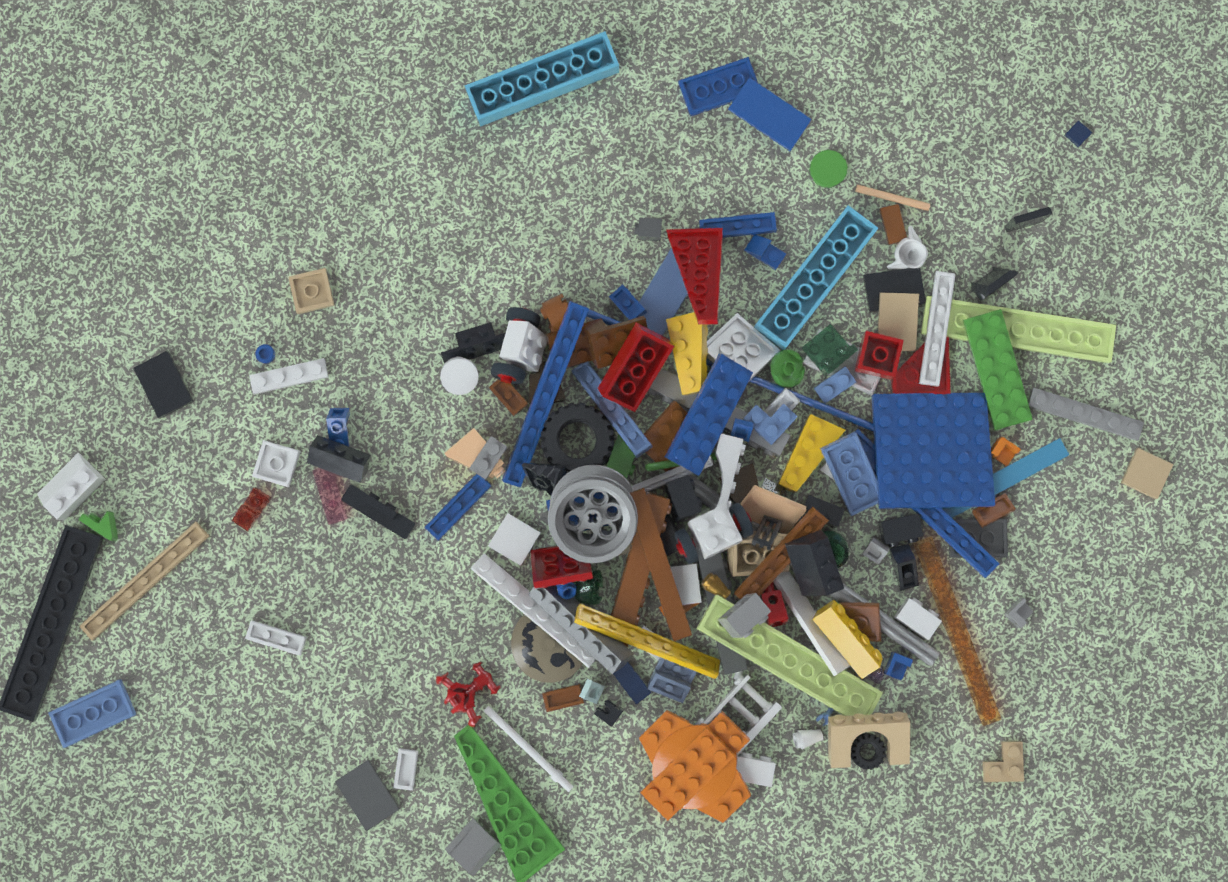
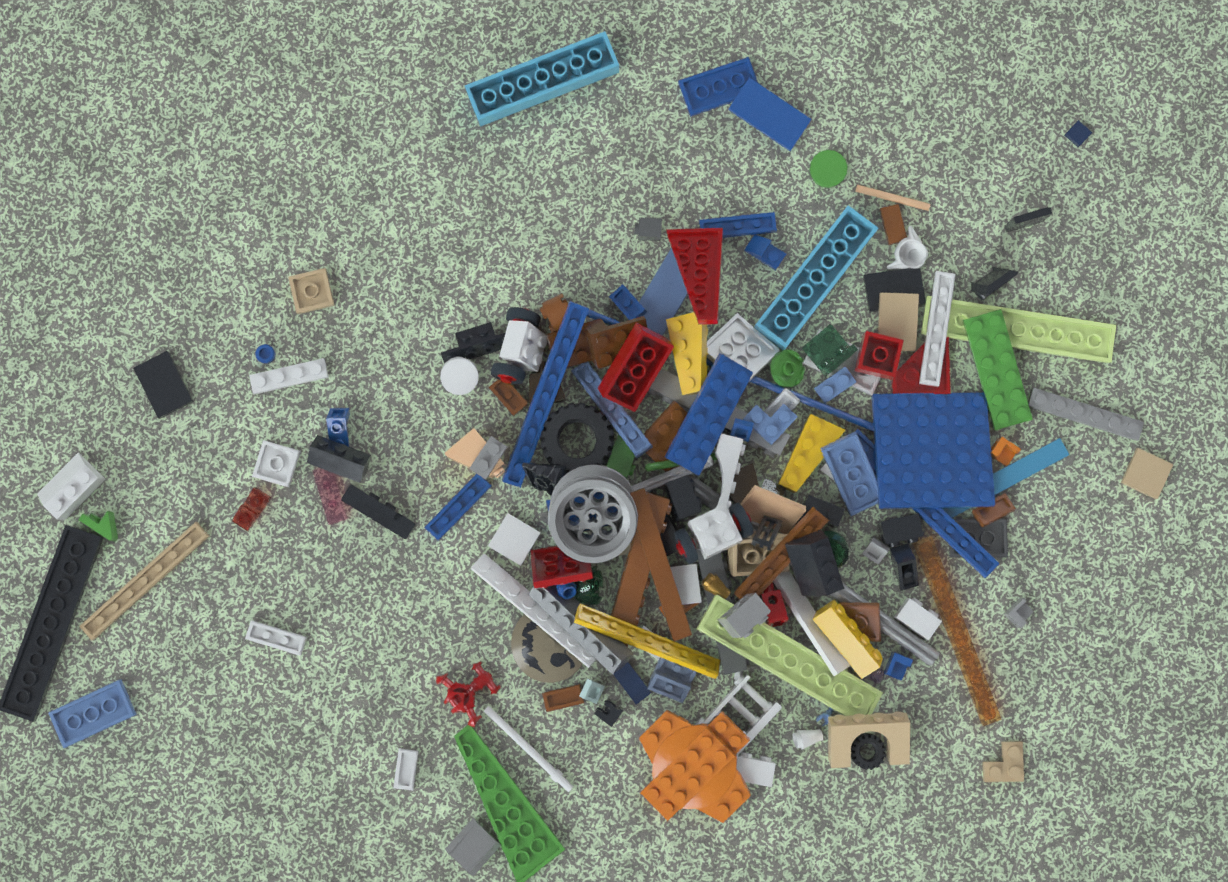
(367, 795): dark grey tile -> none

